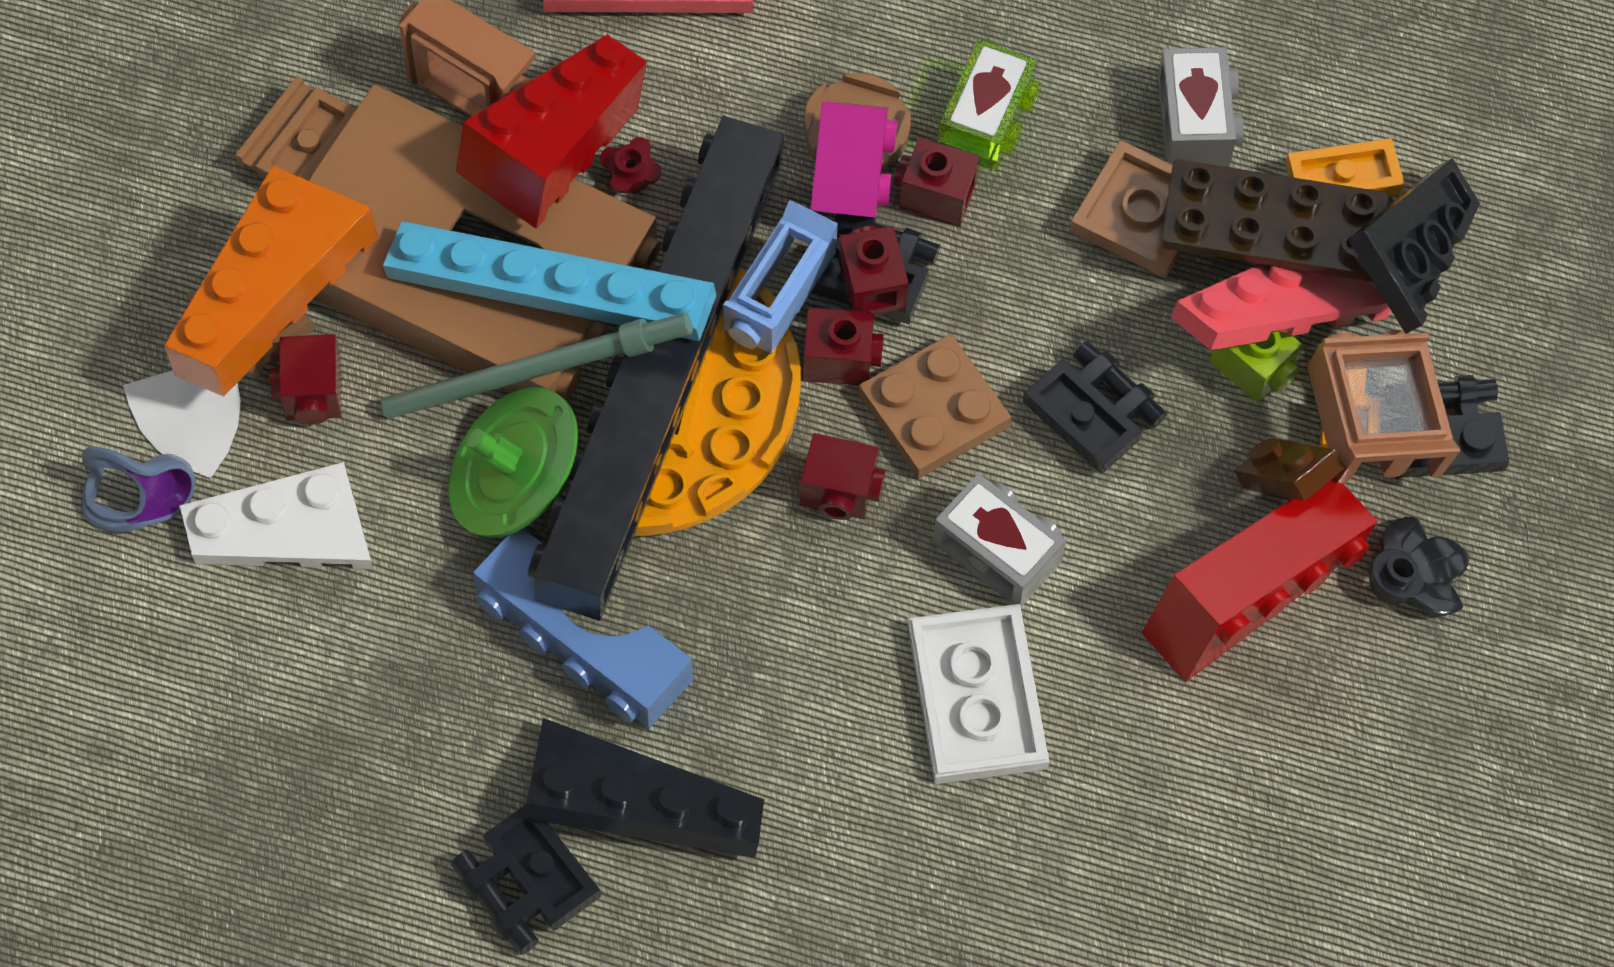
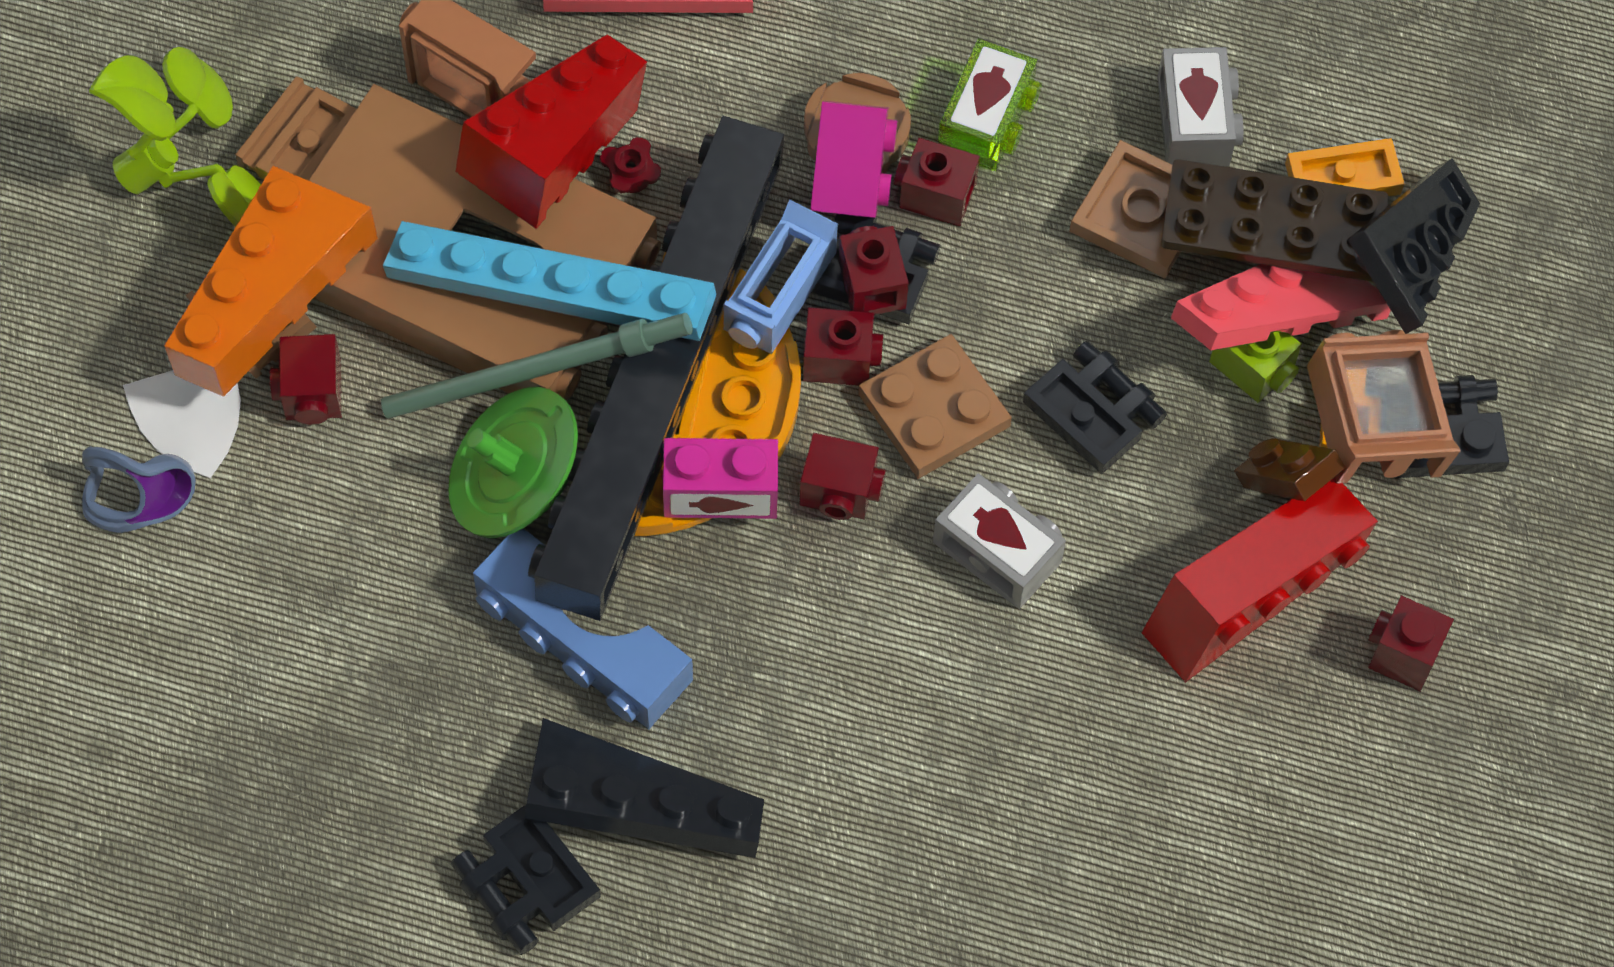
(142, 99): none -> lime plant
(286, 520): white wing -> none
(720, 478): none -> dark pink brick
(977, 694): white tile -> none
(1408, 642): none -> dark red brick
(1418, 568): black plate -> none

